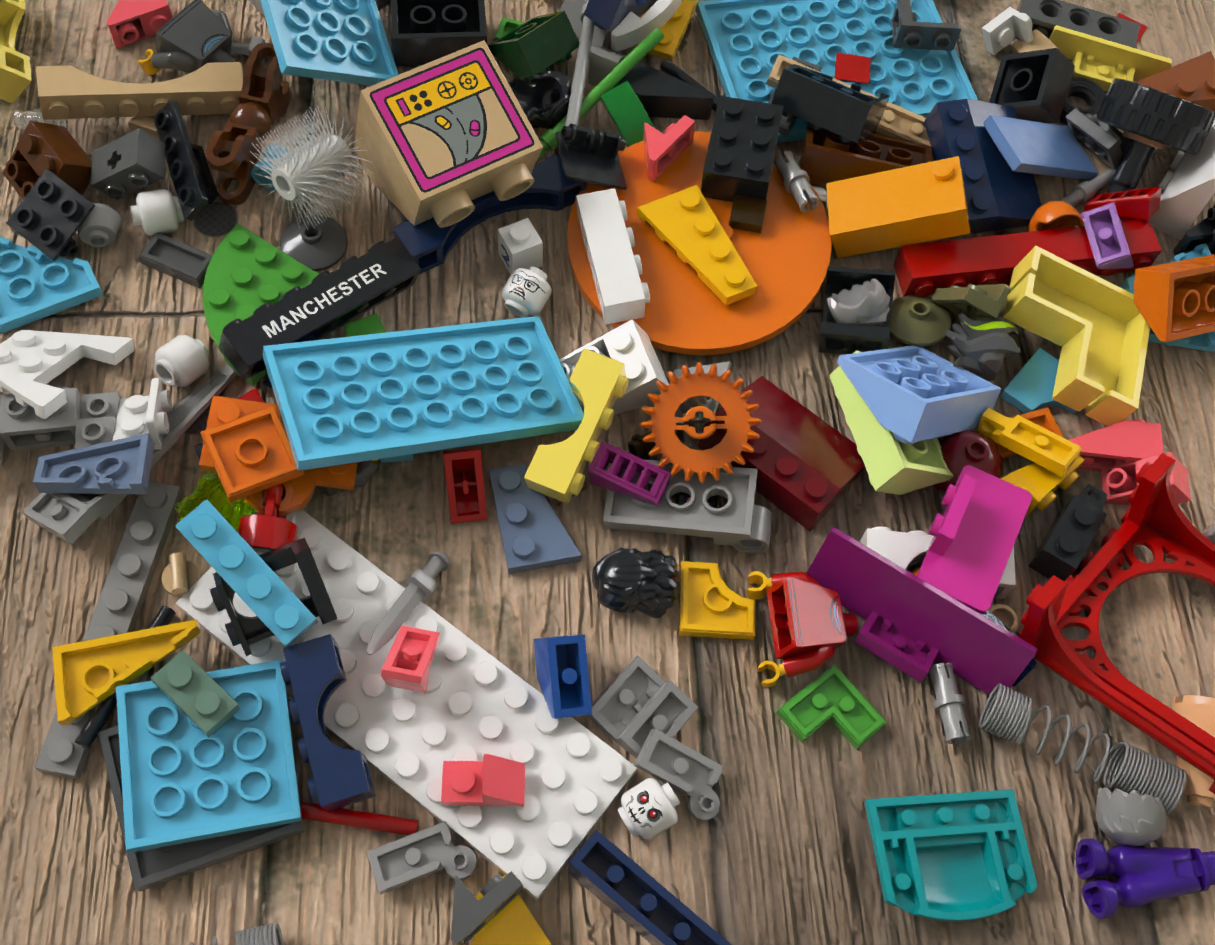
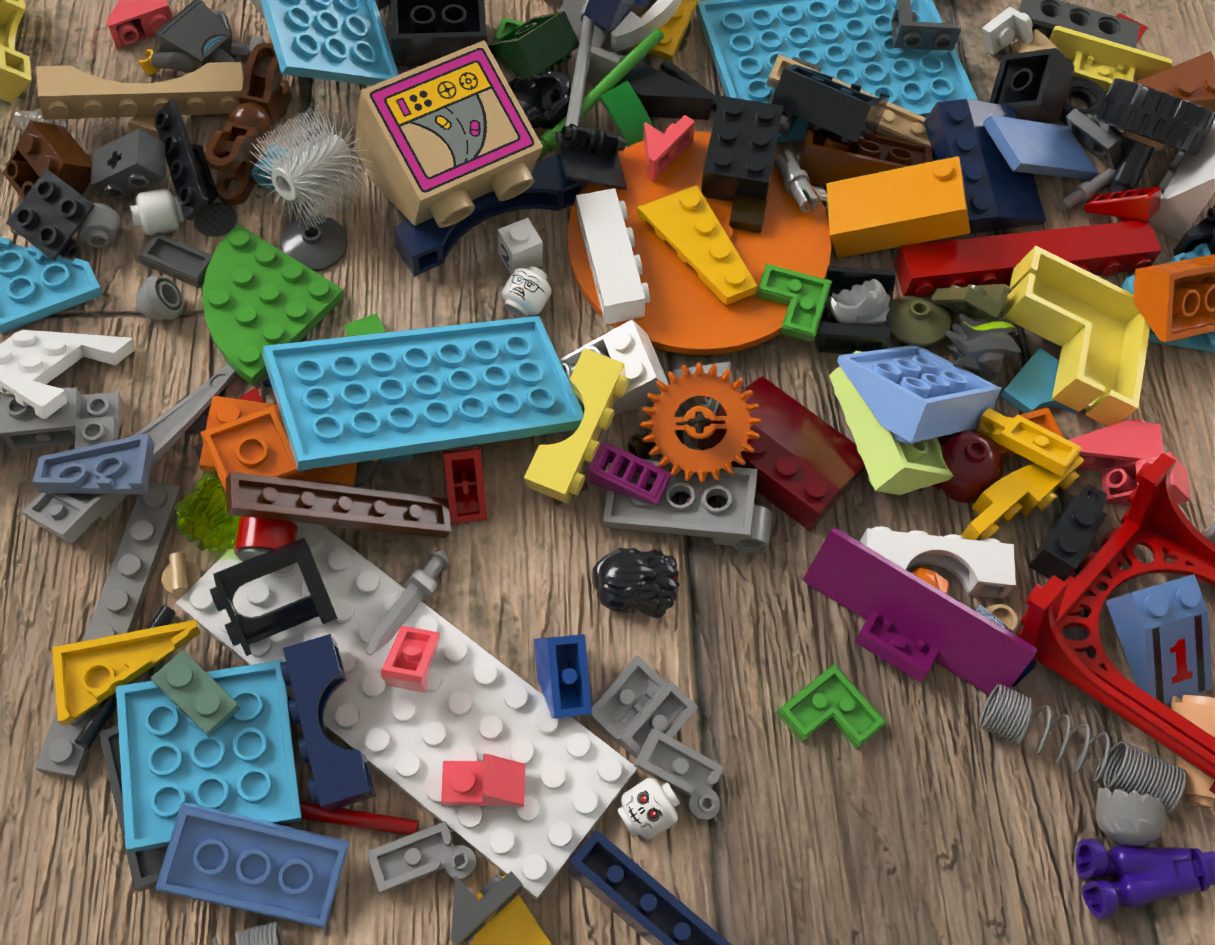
(145, 415): white bracket -> none
(159, 299): none -> light grey cone
(181, 361): white head -> none
(246, 573): medium azure arch -> none
(252, 865): none -> medium blue tile
(320, 306): black brick -> none
(336, 505): none -> reddish brown plate
(527, 524): sand blue wing -> none
(710, 607): yellow tile -> none
(801, 293): none -> bright green tile
(804, 622): red torso -> none
(852, 68): red sticker -> none
(949, 703): light grey pin -> none
(951, 853): teal slope -> none
(974, 537): dark pink bracket -> none
(1055, 216): orange hair -> none
(1107, 238): medium lavender slope -> none
(1165, 638): none -> medium blue slope

